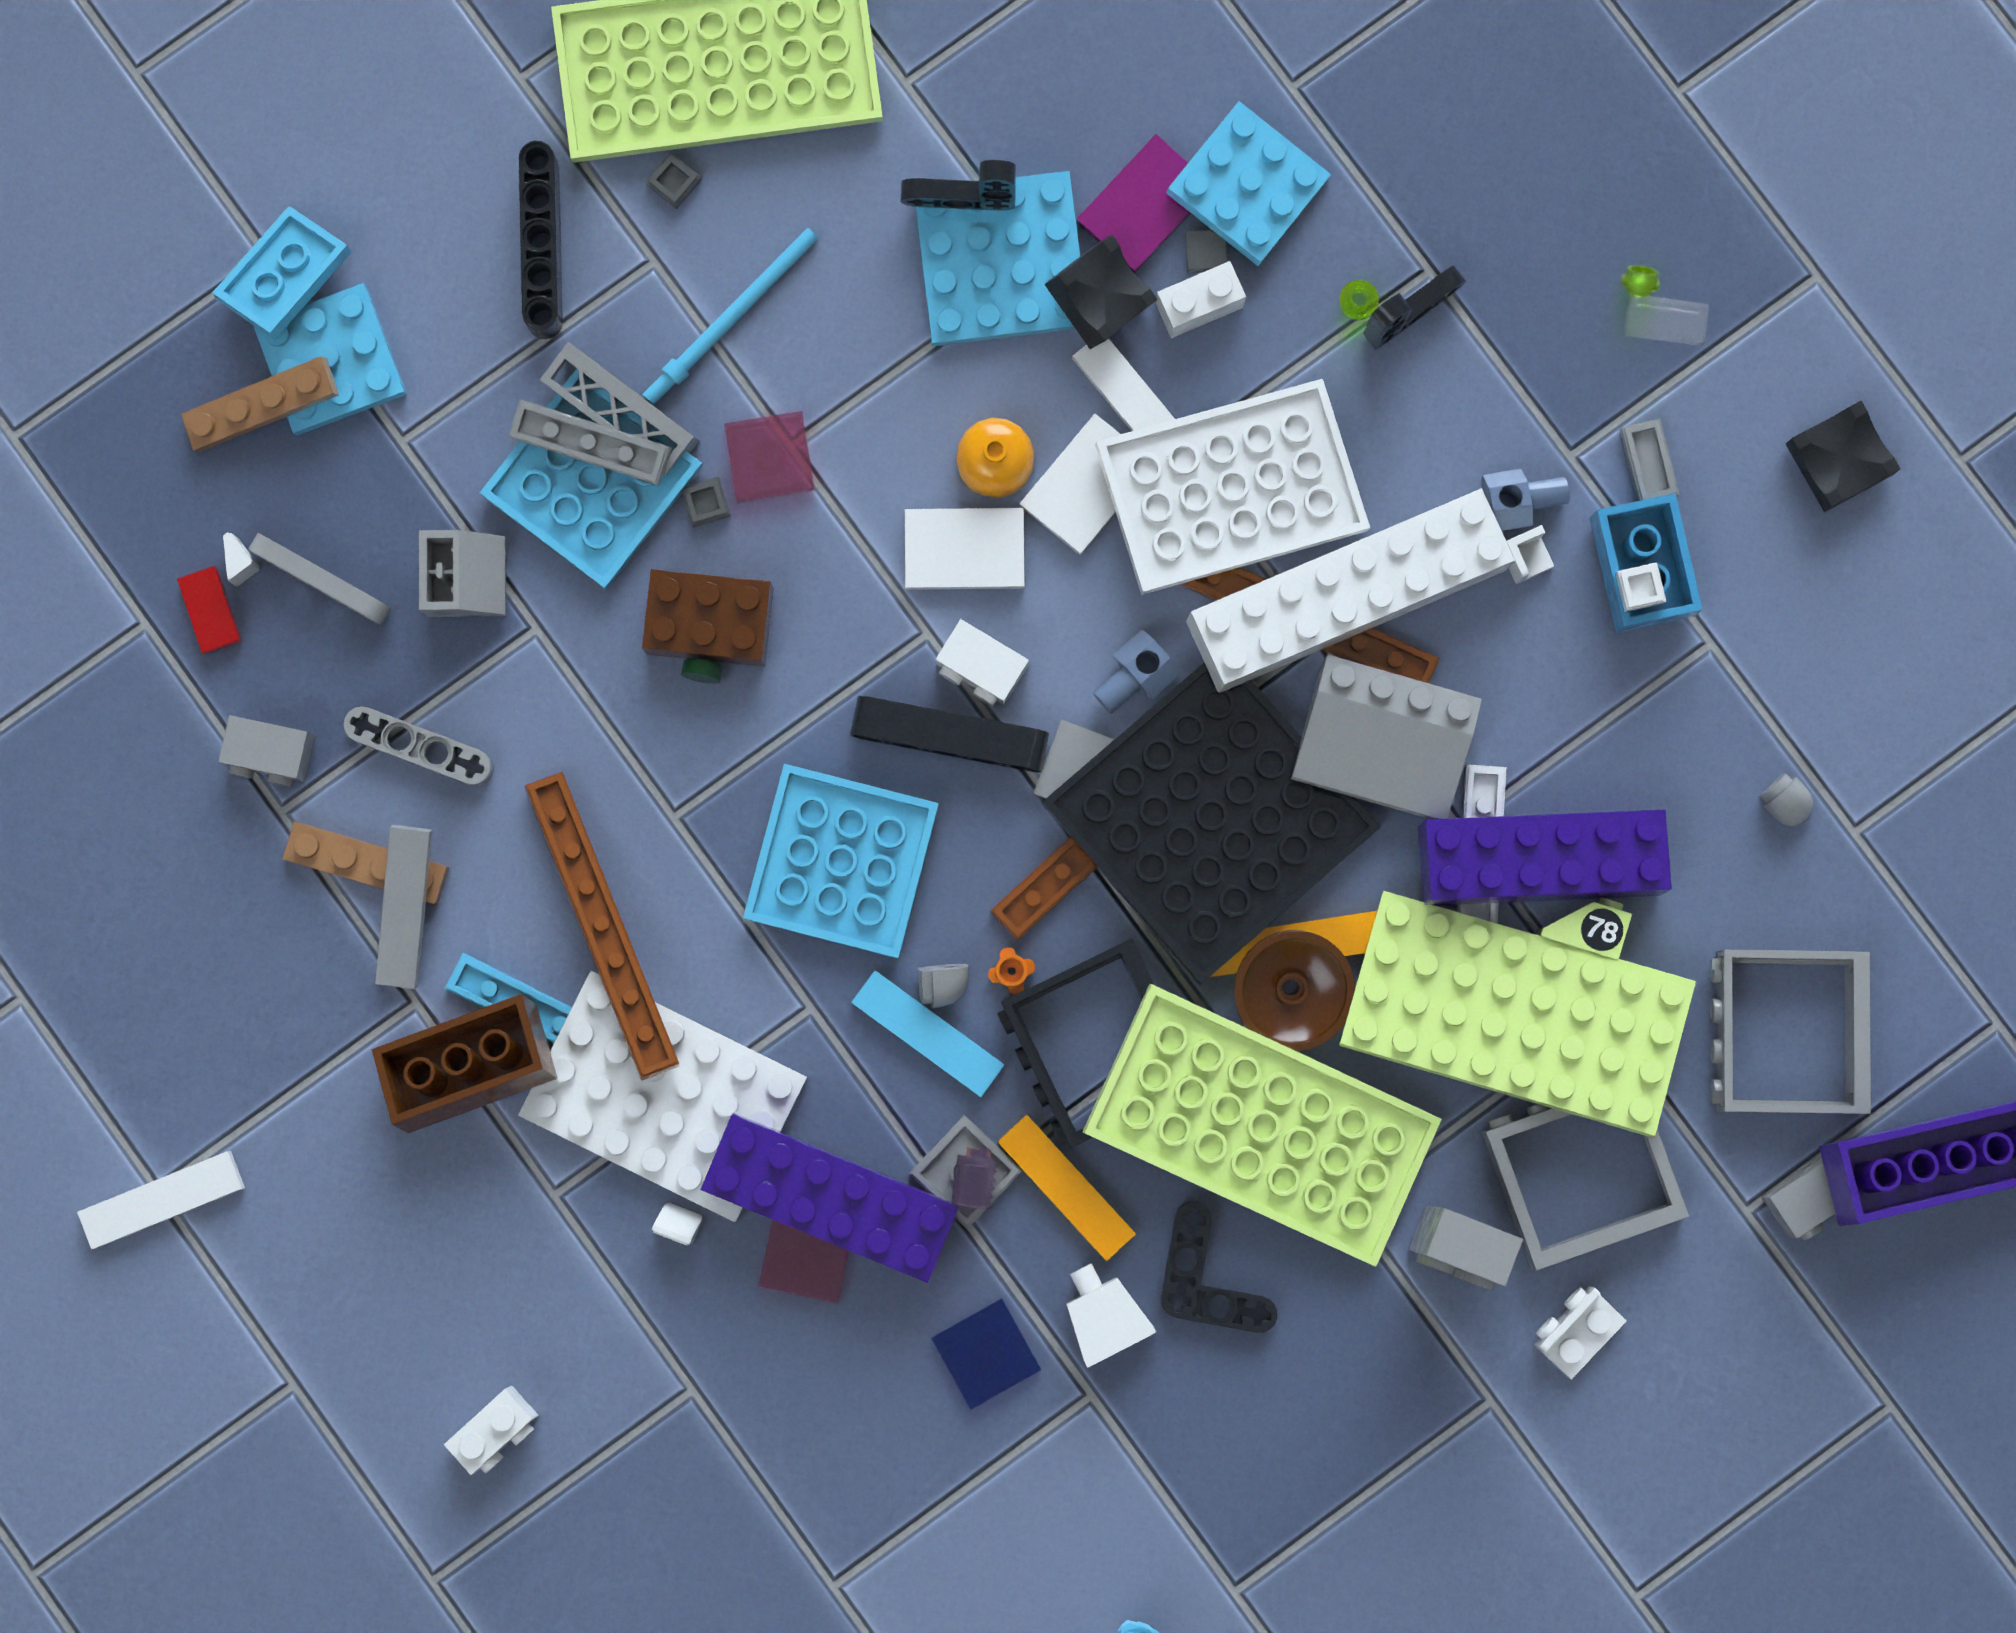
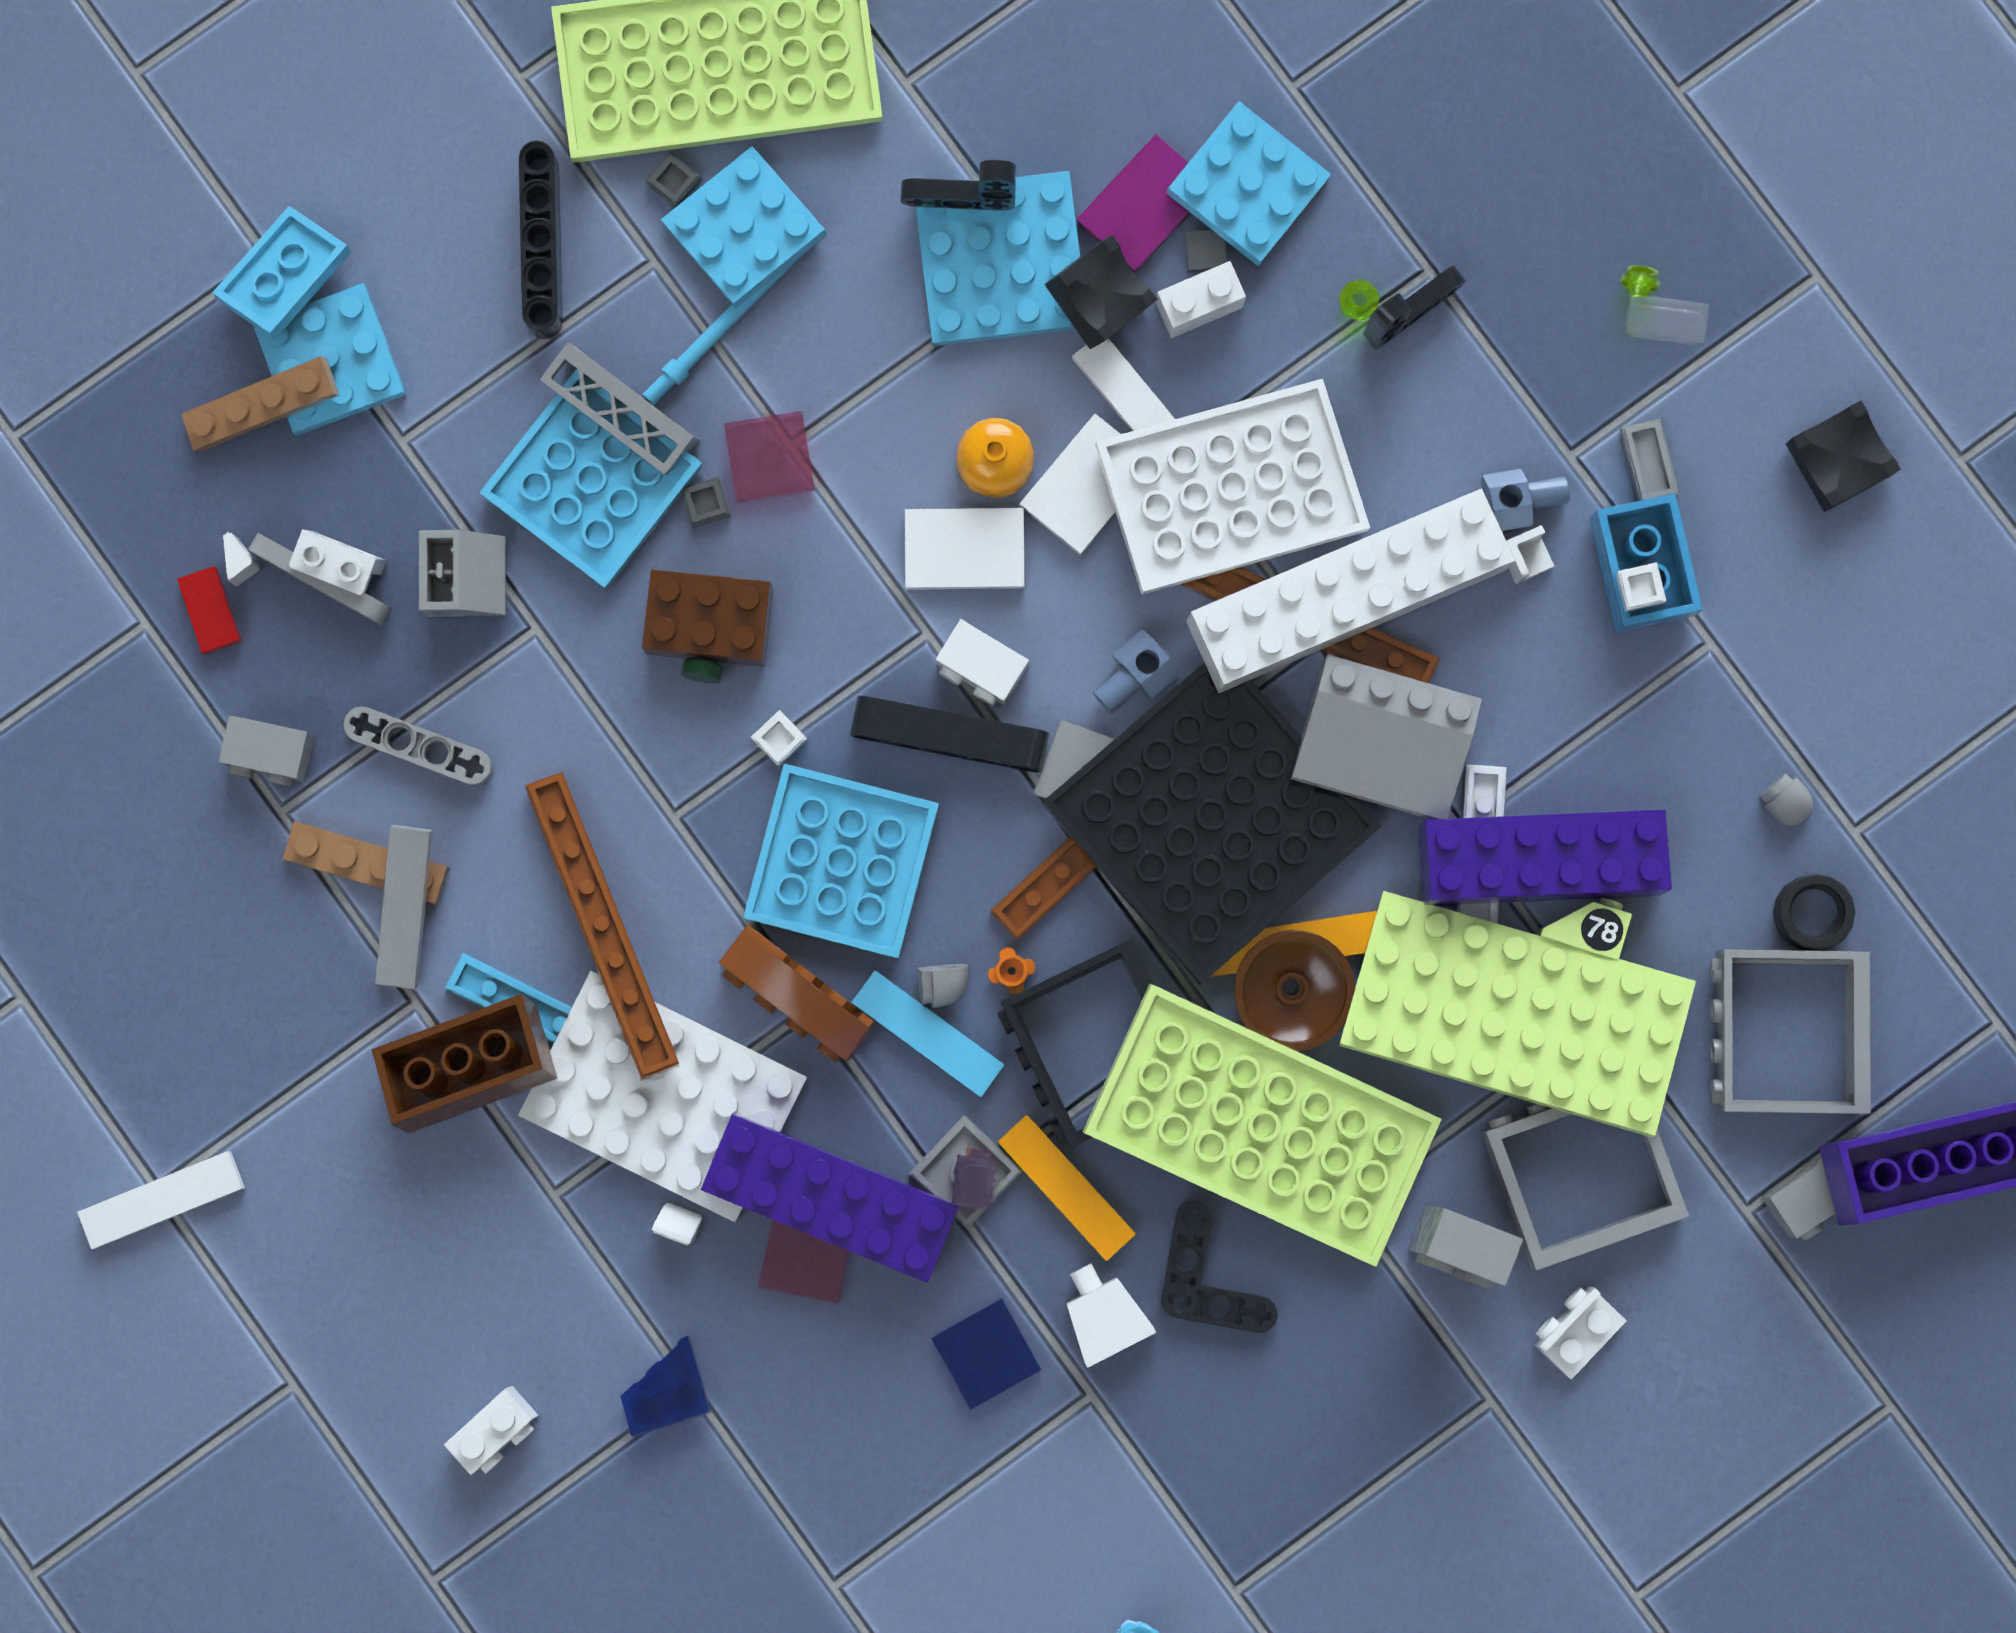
(335, 562): none -> white bracket
(589, 442): light grey tile -> none
(667, 1393): none -> clear blue wing
(744, 227): none -> medium azure plate
(779, 738): none -> white tile
(797, 993): none -> dark orange wedge
(1844, 905): none -> black tyre

